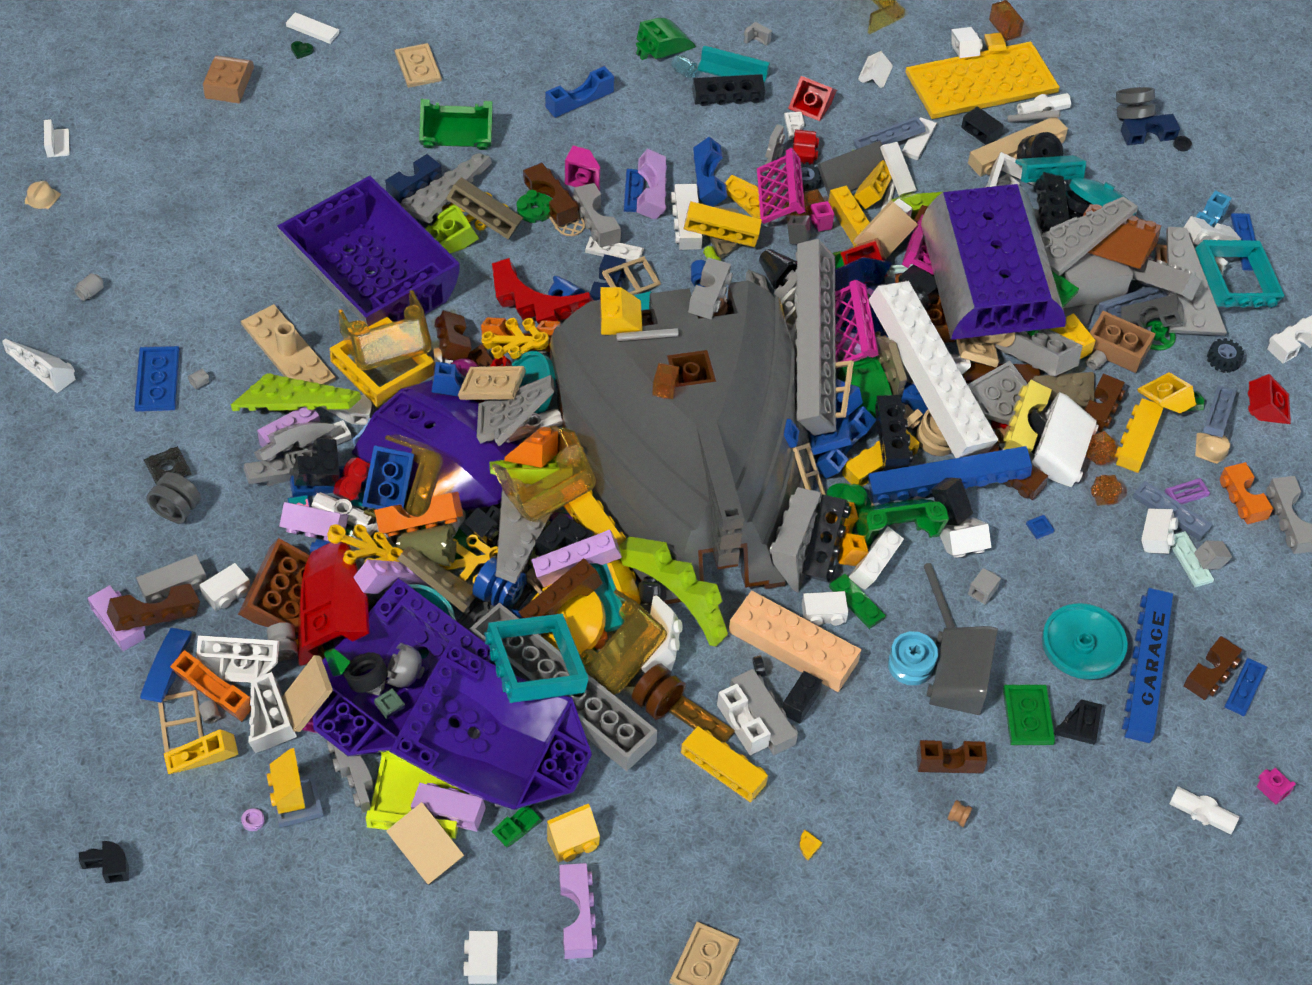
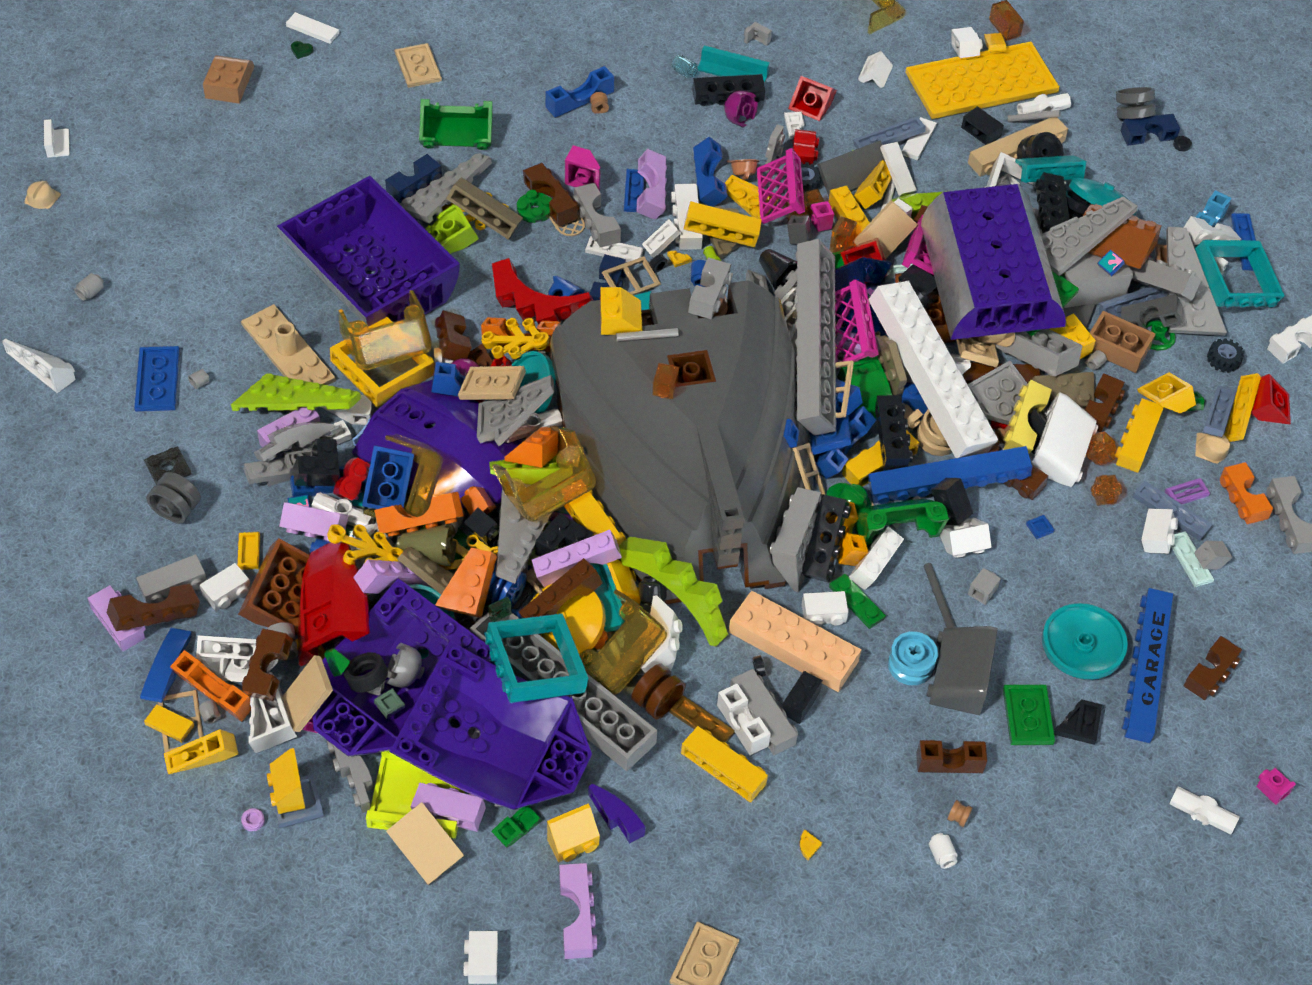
(110, 858): black brick -> none
(169, 723): none -> yellow tile
(248, 550): none -> yellow tile
(269, 646): none -> reddish brown arch
(470, 584): none -> orange wedge
(477, 497): none -> orange brick
(499, 609): none -> clear green tile
(599, 102): none -> medium nougat wheel
(616, 813): none -> dark purple slope
(658, 263): none -> black tile
(661, 38): green piece -> none
(661, 238): none -> white plate
(679, 259): none -> yellow tile
(741, 104): none -> magenta cylinder
(744, 168): none -> nougat piece
(843, 235): none -> clear orange brick
(943, 850): none -> white brick
(1111, 263): none -> tile
(1242, 407): none -> yellow tile
(1245, 687): blue tile -> none

